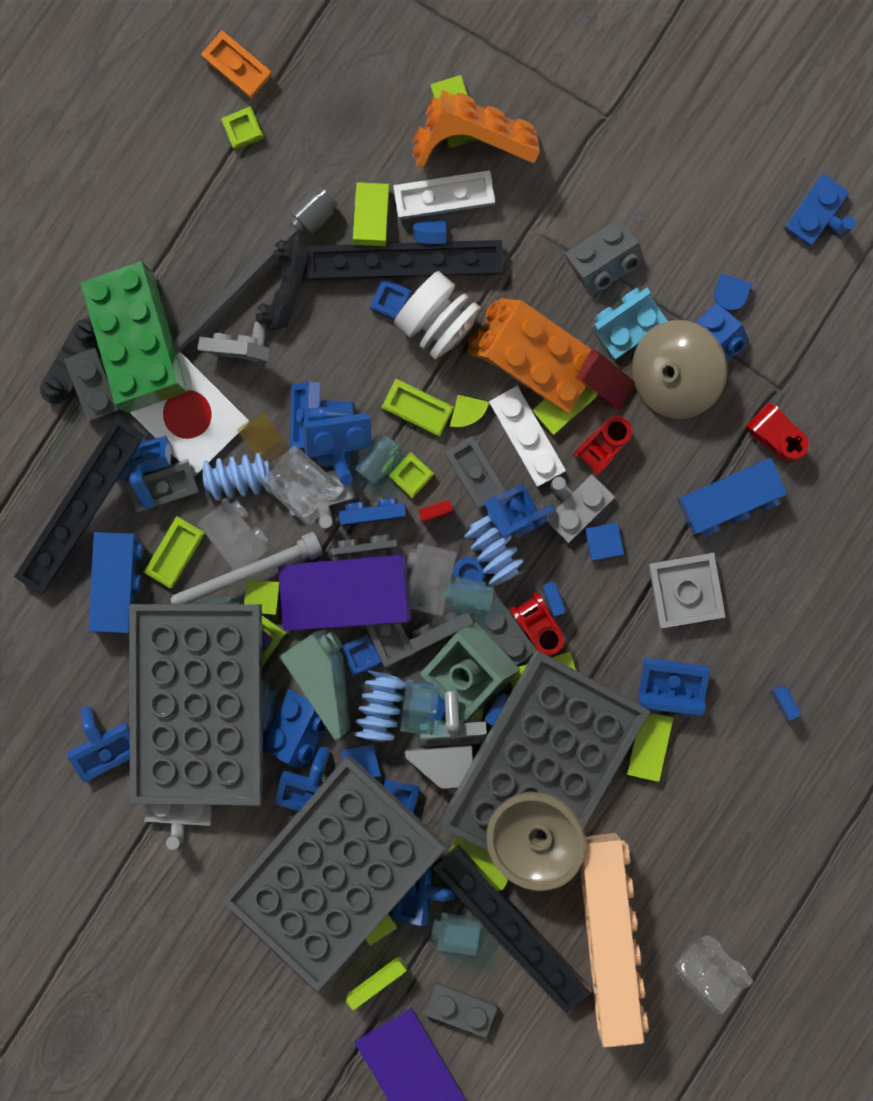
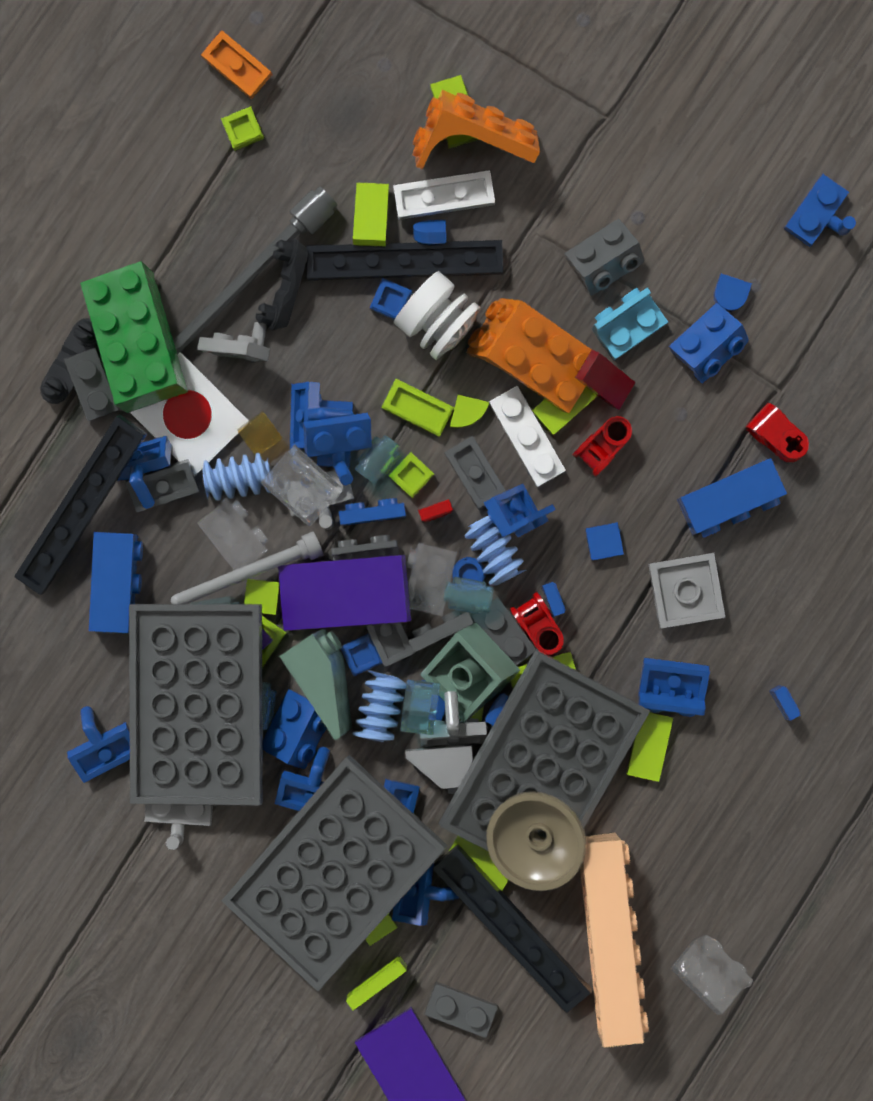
(174, 552): lime tile -> none
(366, 757): blue tile -> none
(456, 933): clear light blue brick -> none
(578, 506): light grey plate -> none
(697, 364): dark tan dish -> none

